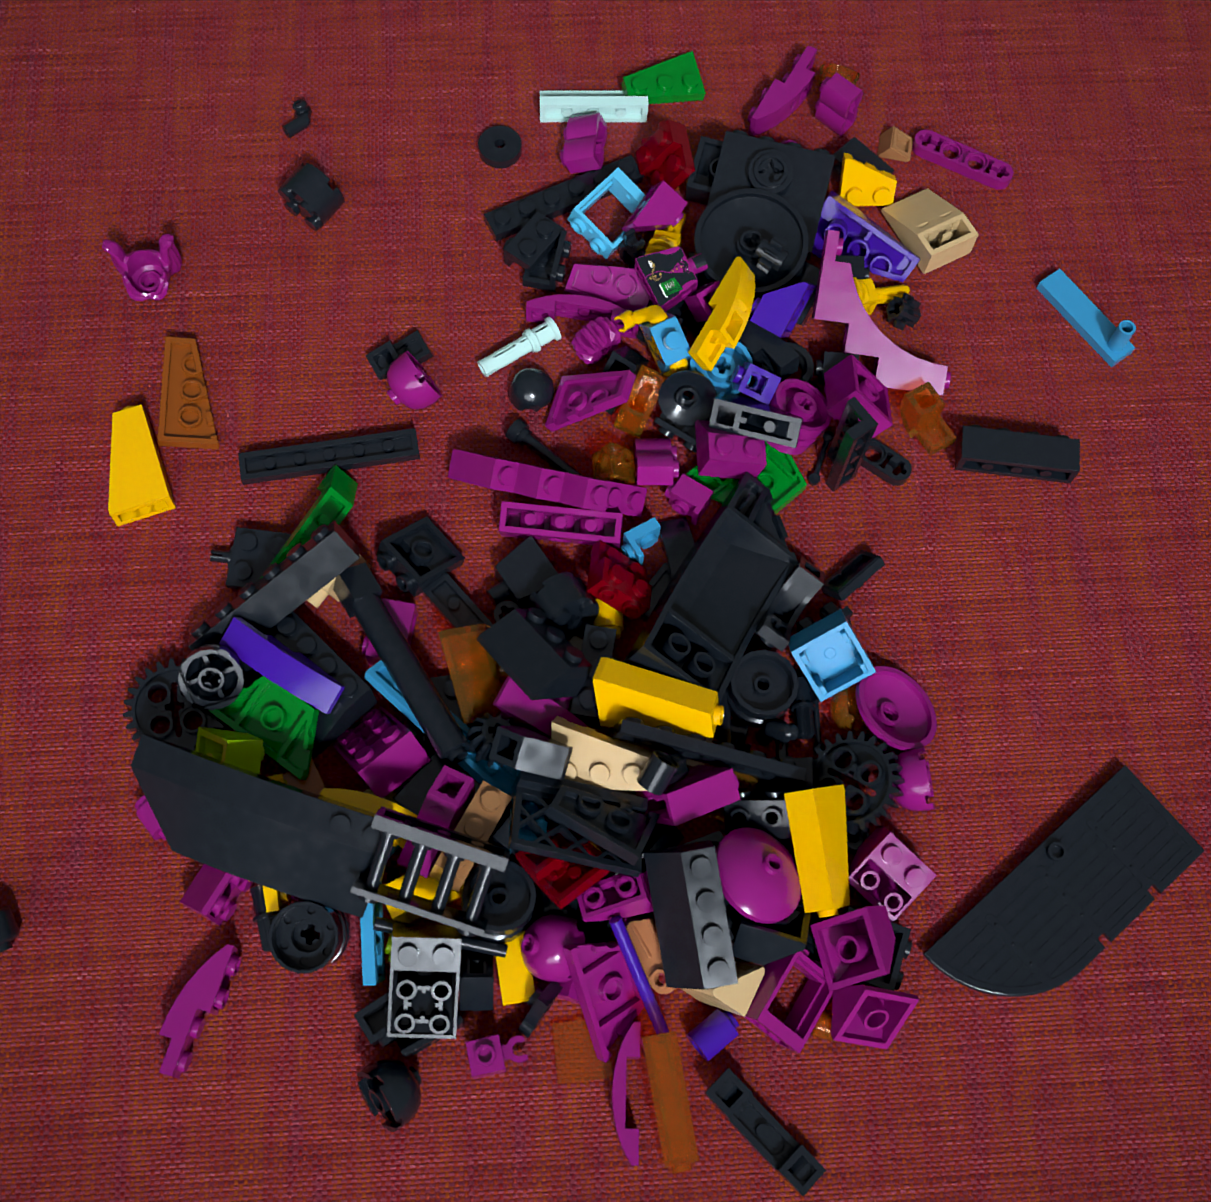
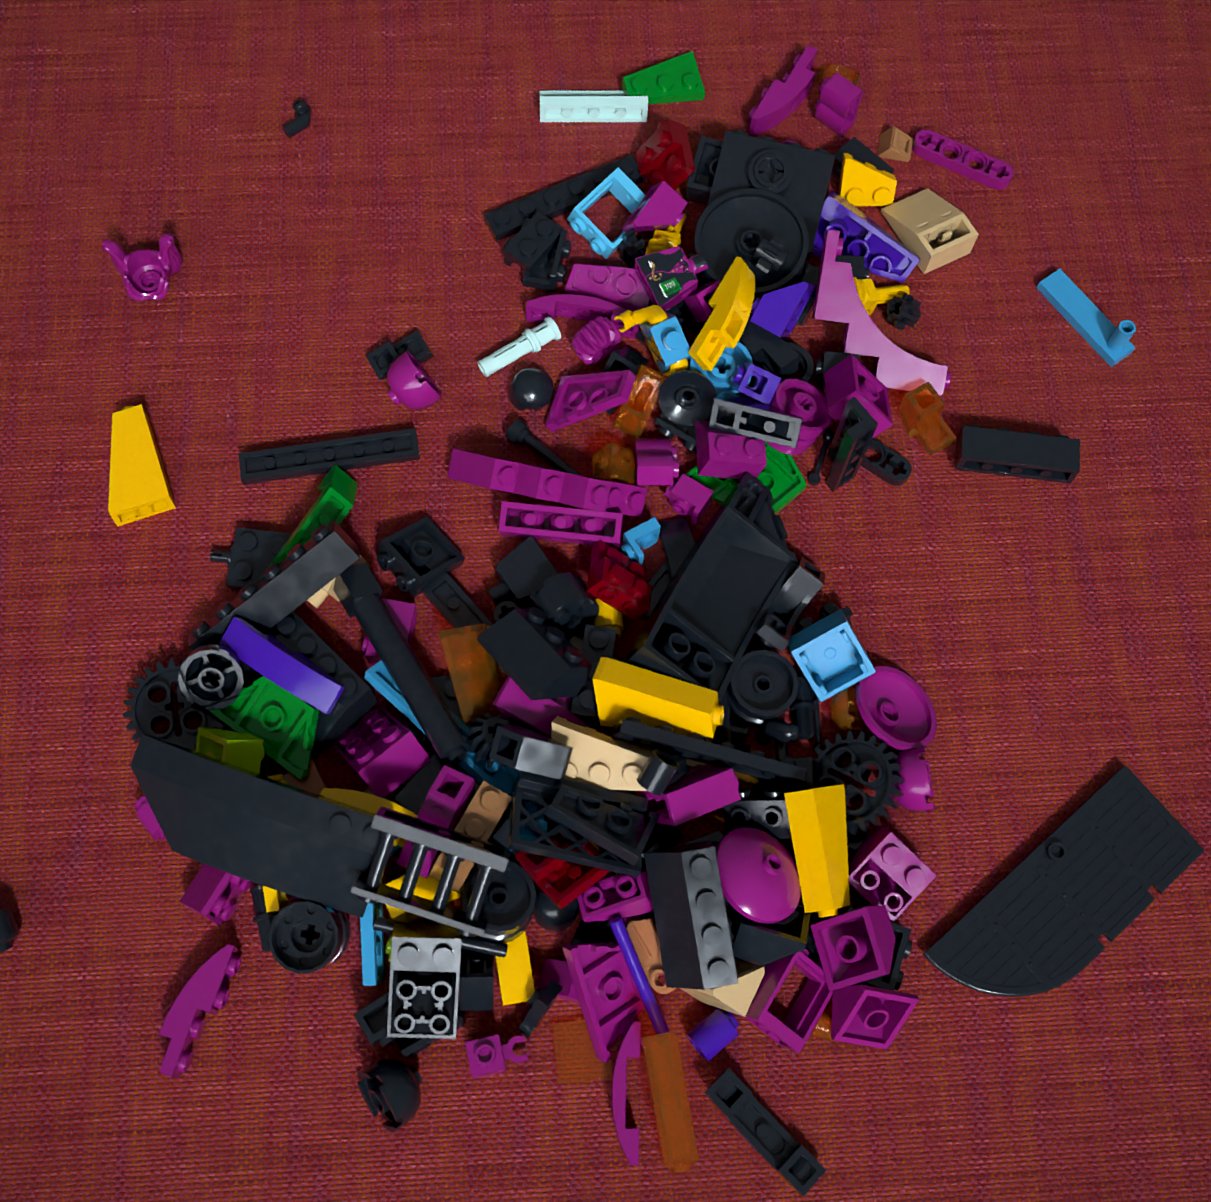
(184, 402): dark orange wing -> none
(311, 196): black brick -> none
(504, 137): black piece -> none
(543, 946): magenta cylinder -> none
(584, 143): magenta brick -> none
(852, 575): black plate -> none

